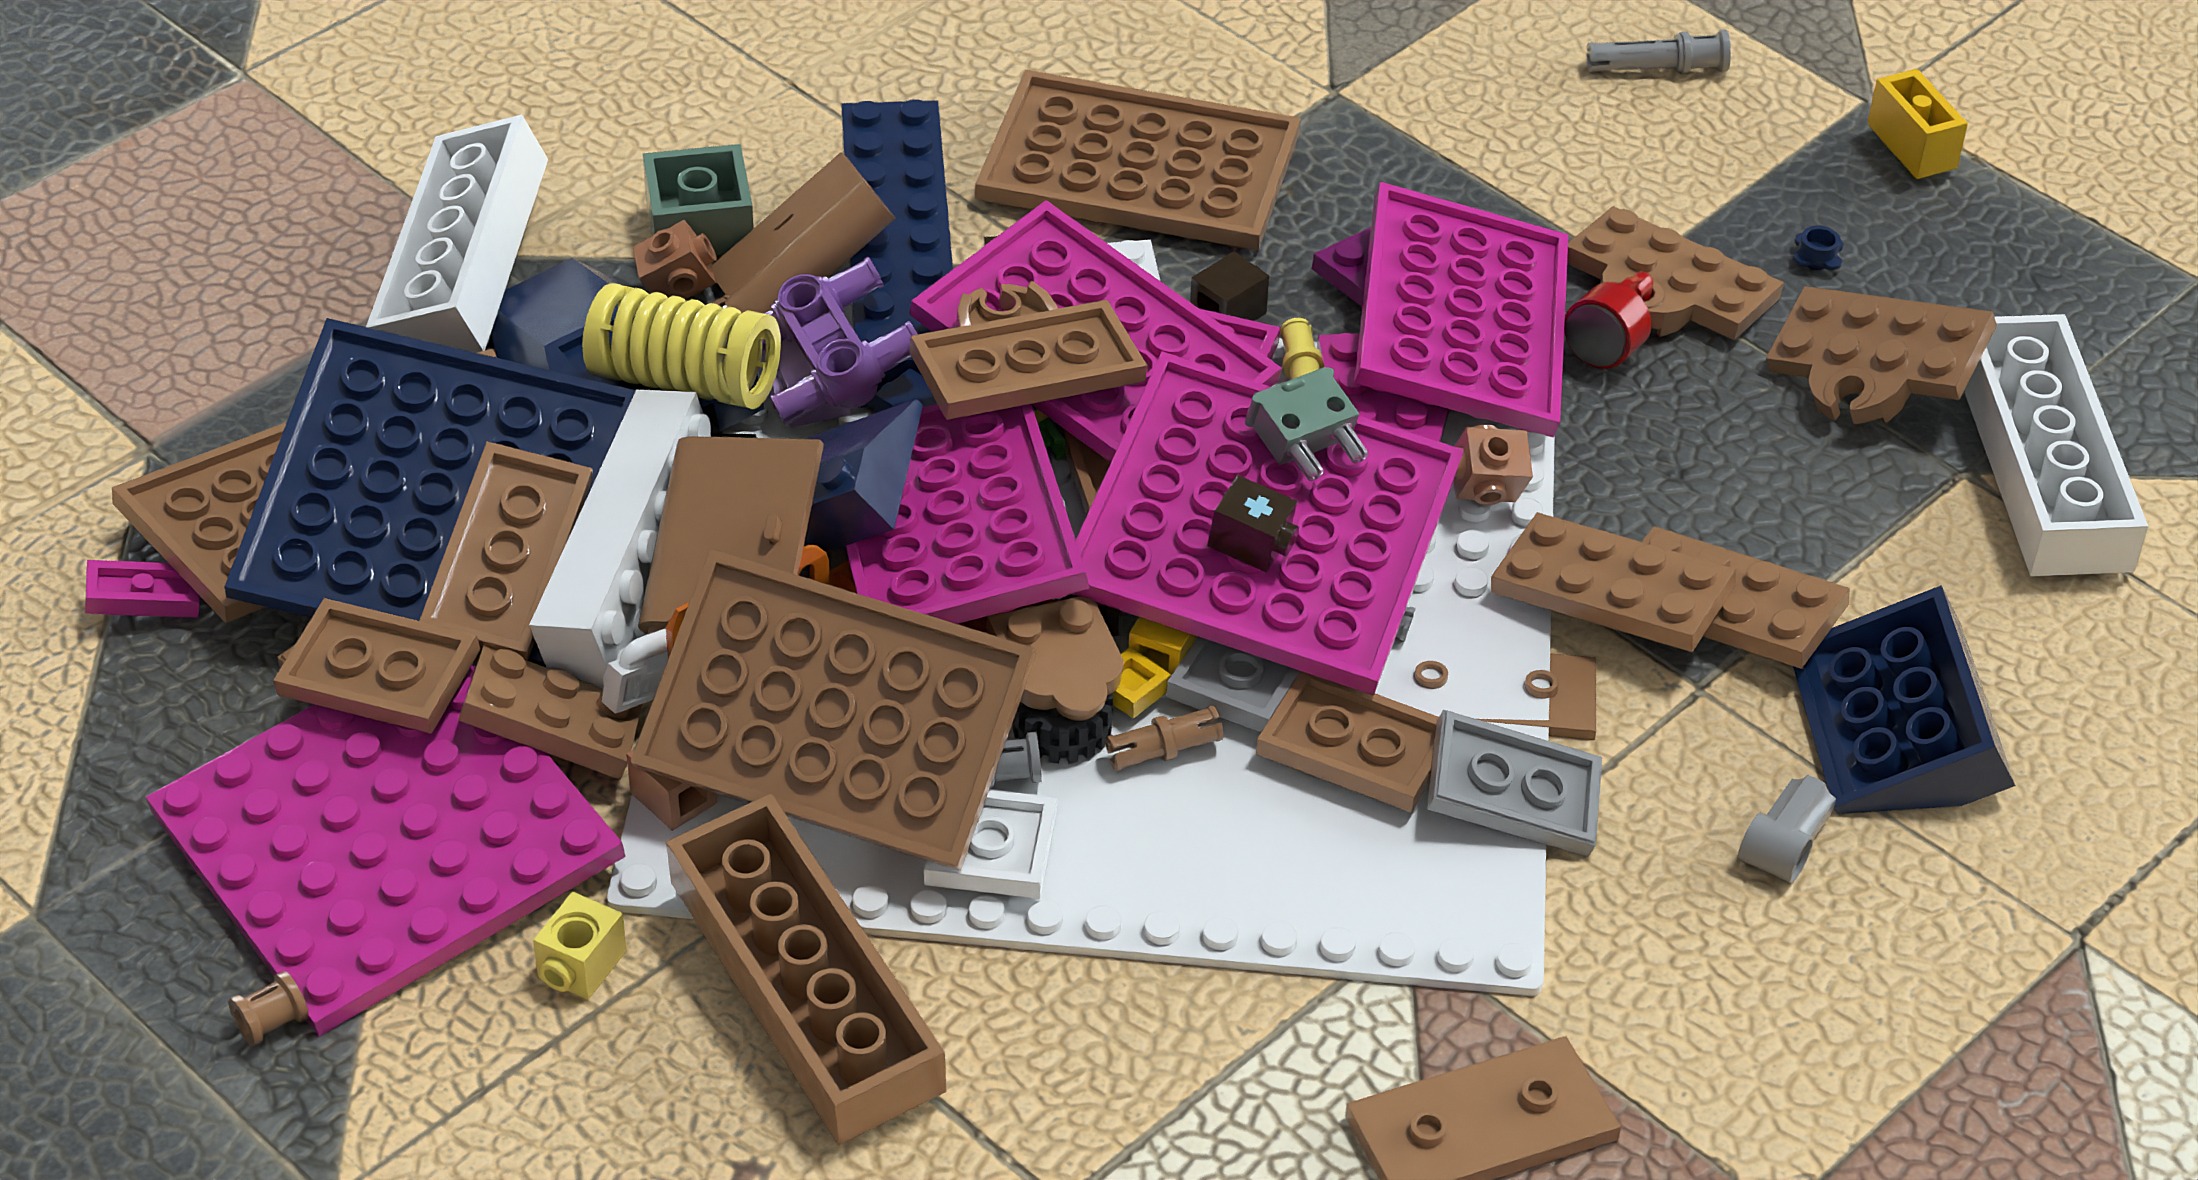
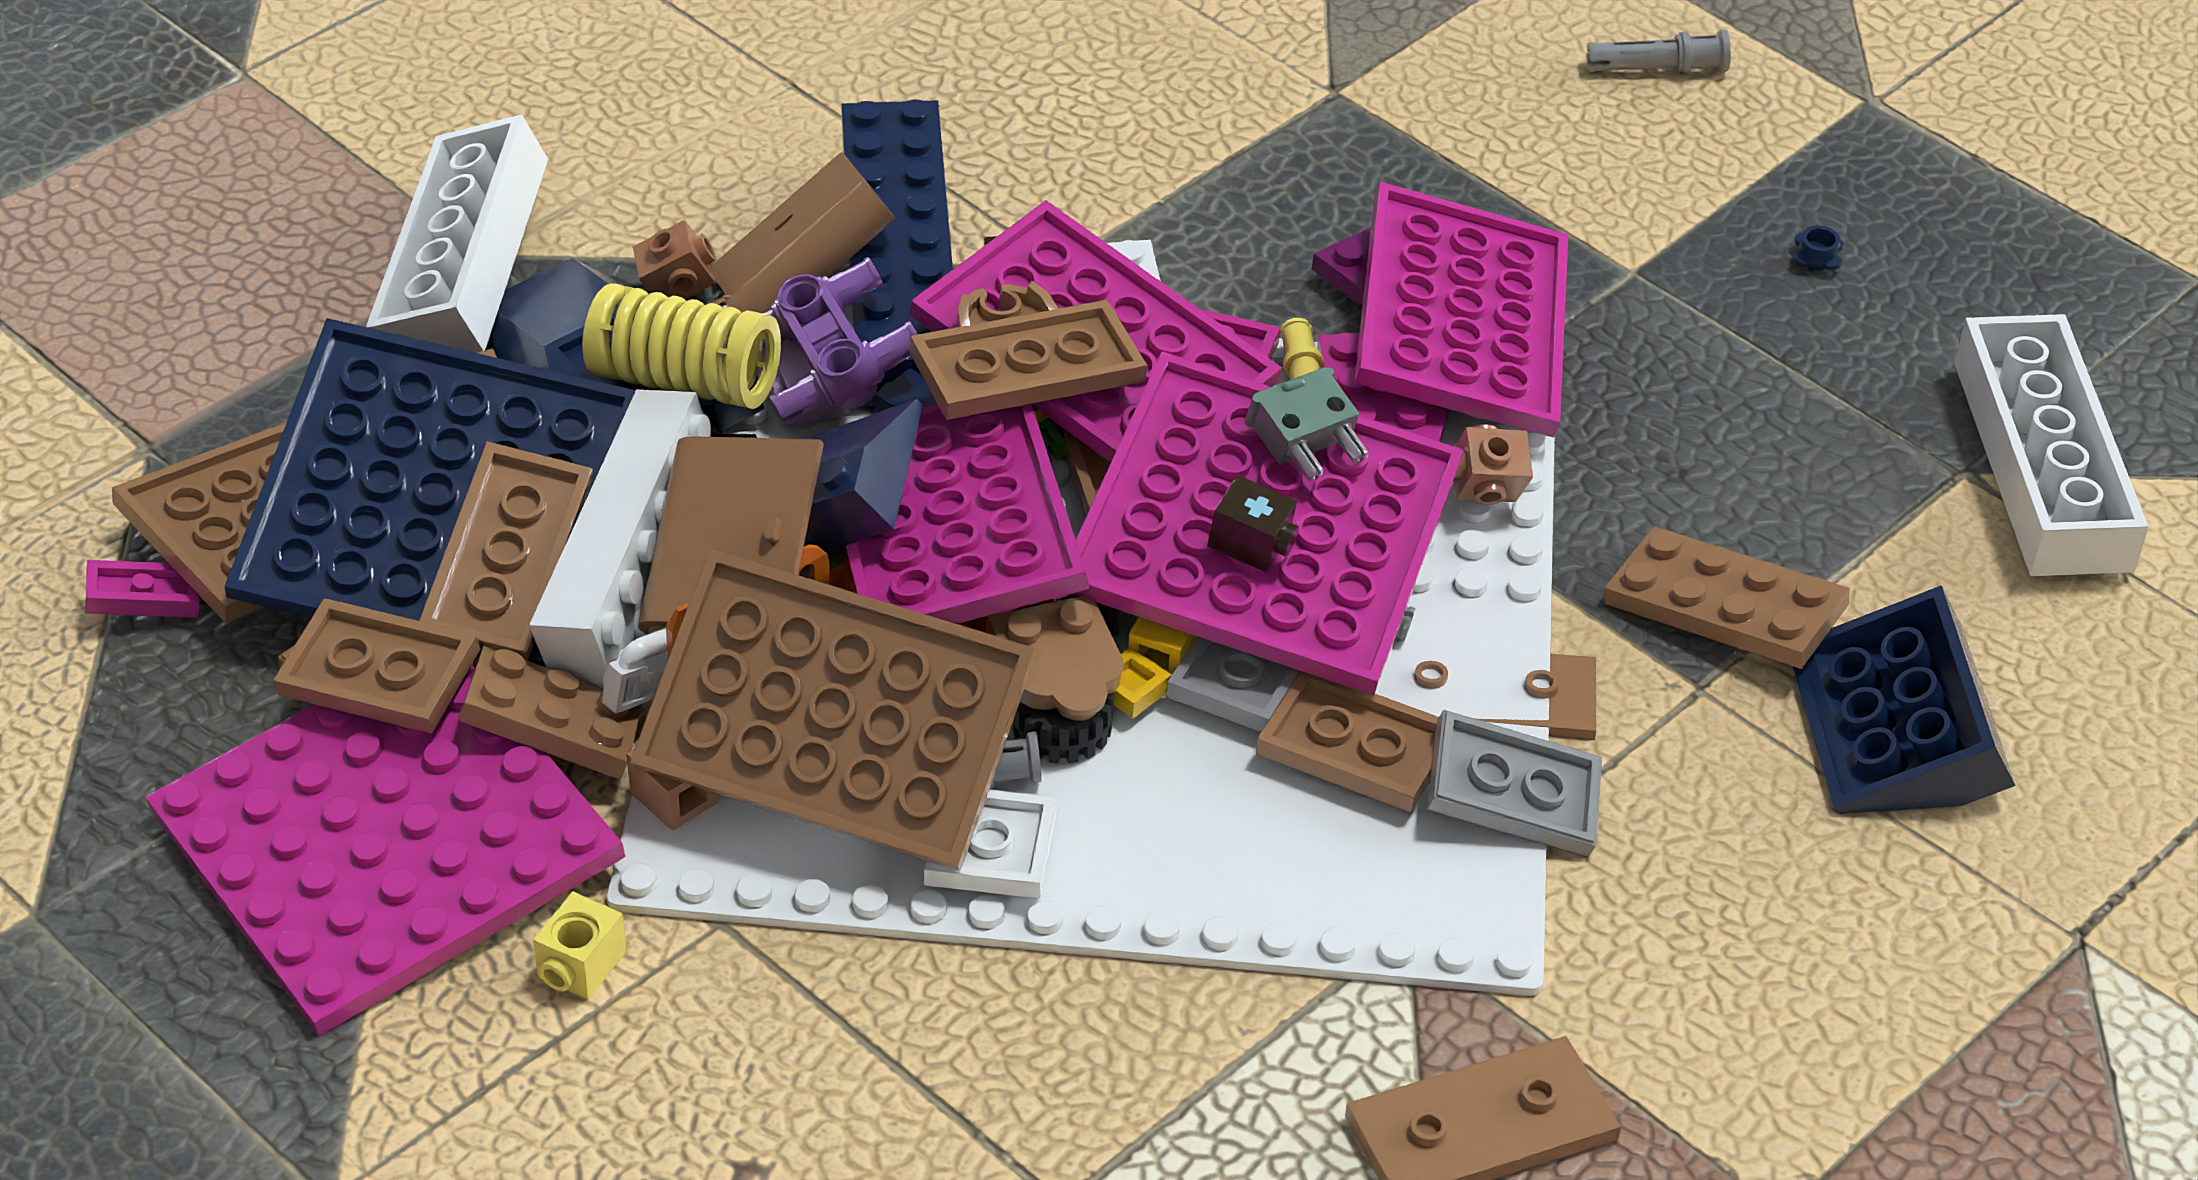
(268, 1008): medium nougat bush -> none
(704, 189): sand green brick -> none
(806, 968): medium nougat brick -> none
(1140, 159): medium nougat plate -> none
(1164, 738): medium nougat pin -> none
(1231, 288): dark brown brick -> none
(1614, 581): medium nougat plate -> none
(1657, 283): medium nougat plate -> none
(1785, 836): light grey piece -> none
(1878, 350): medium nougat plate -> none
(1917, 123): yellow brick -> none

